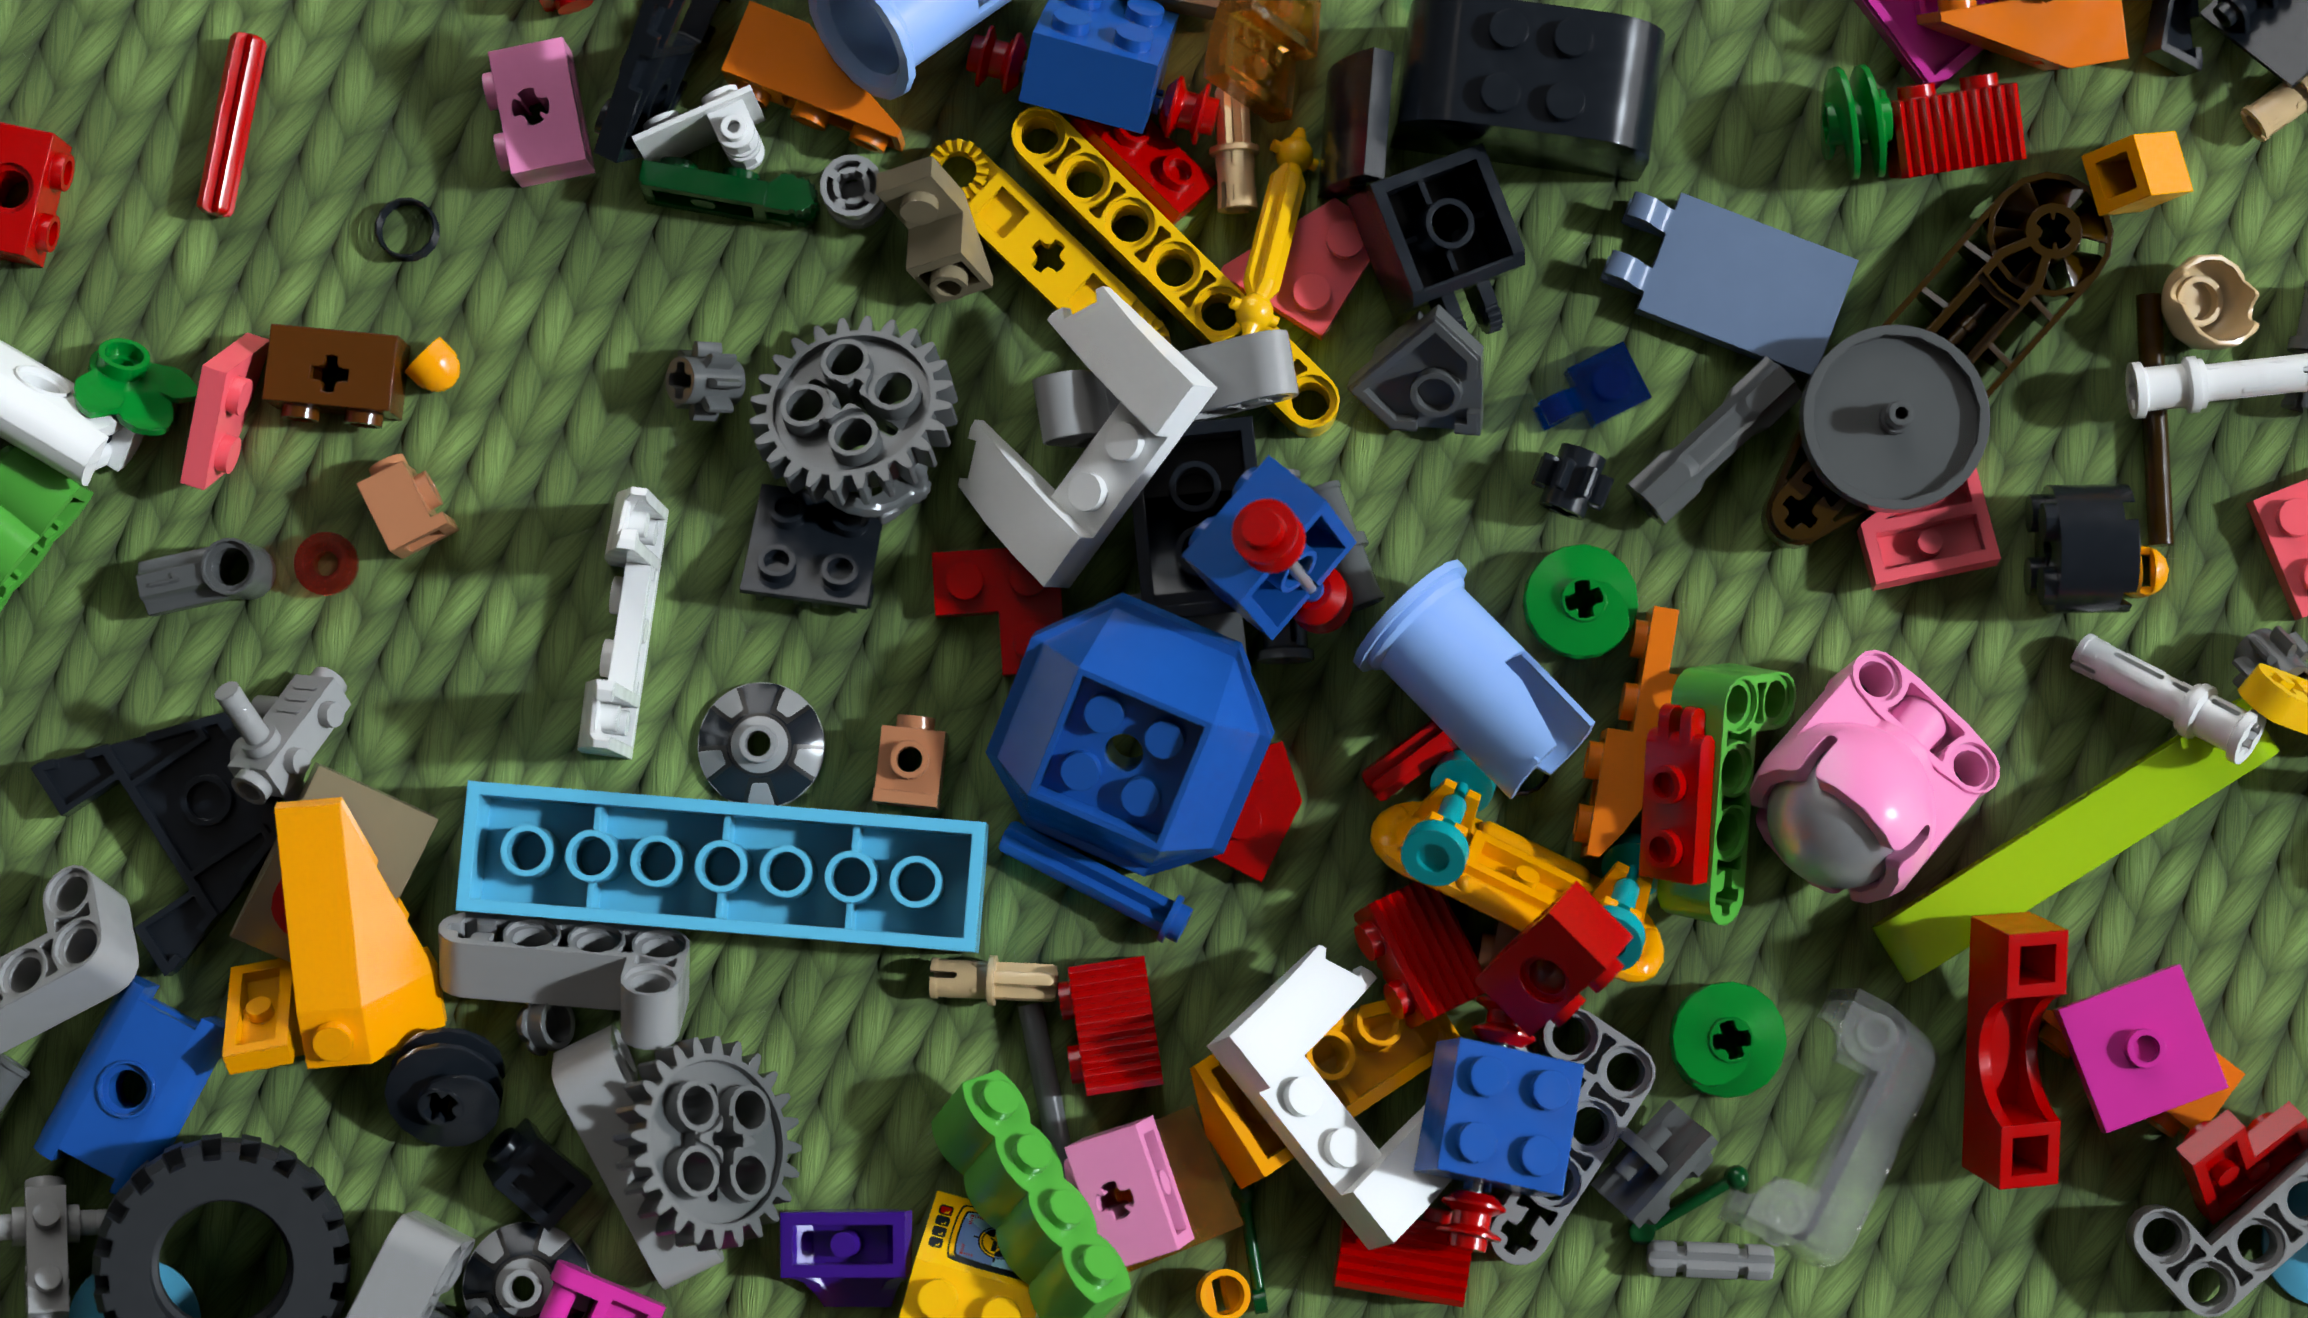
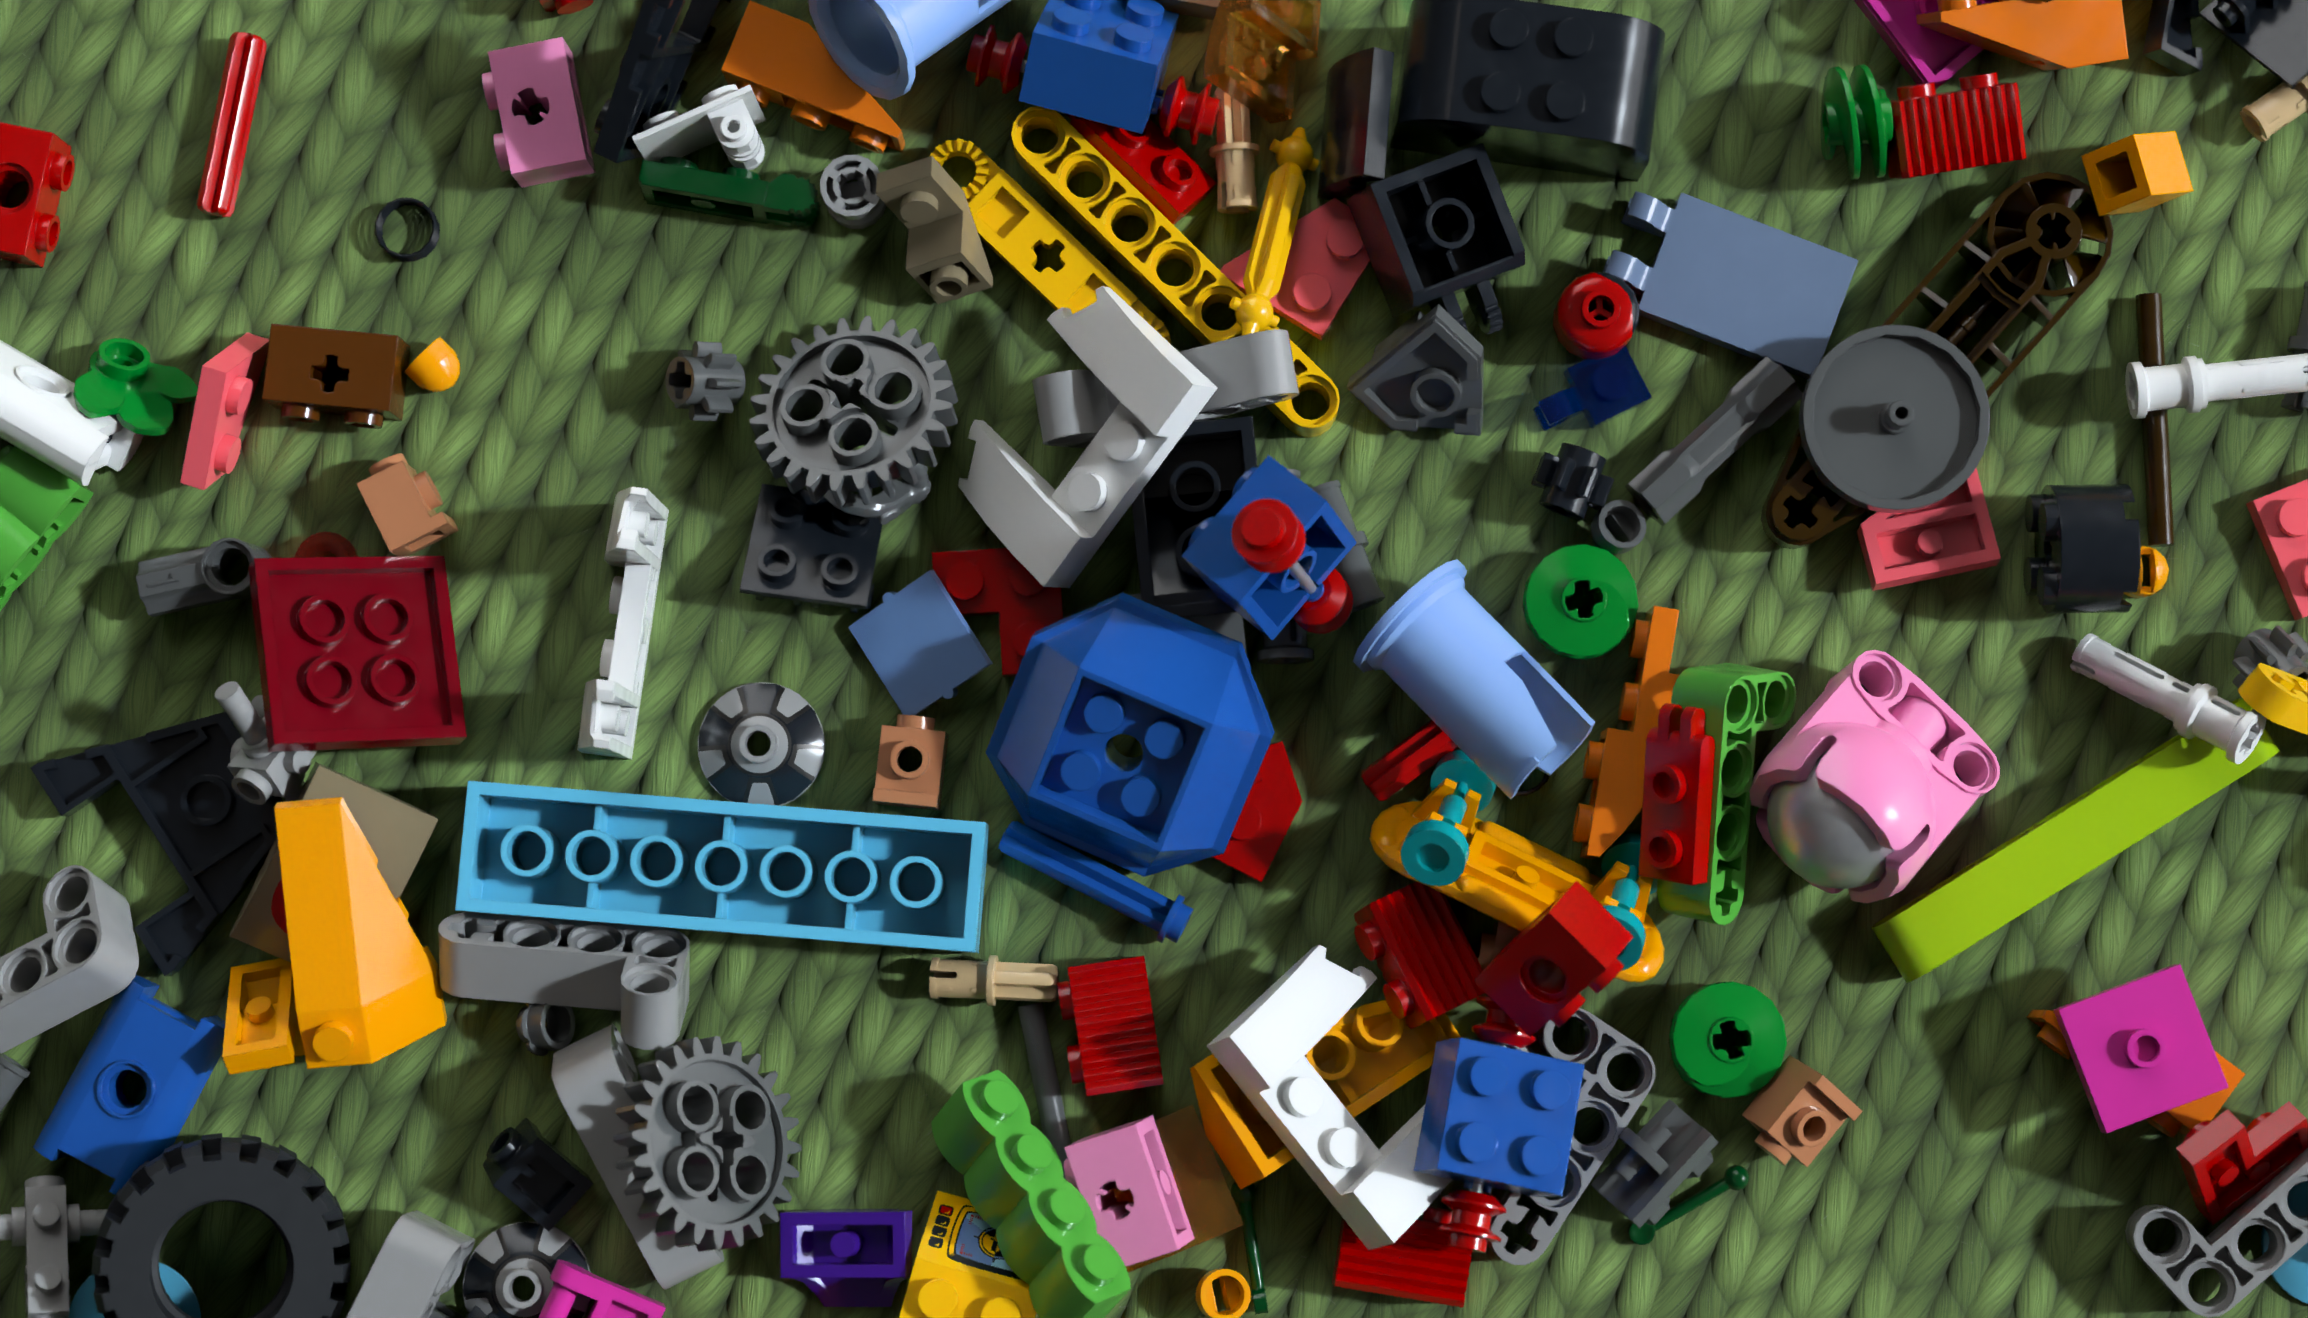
(356, 652): none -> dark red plate
(446, 1086): black piece -> none
(920, 644): none -> medium blue piece
(1580, 330): none -> red head
(1623, 521): none -> dark grey hinge
(1710, 1260): light grey axle -> none
(1798, 1113): none -> nougat brick
(1896, 1074): clear windscreen -> none
(2007, 1119): red arch -> none
(2209, 303): tan hair -> none

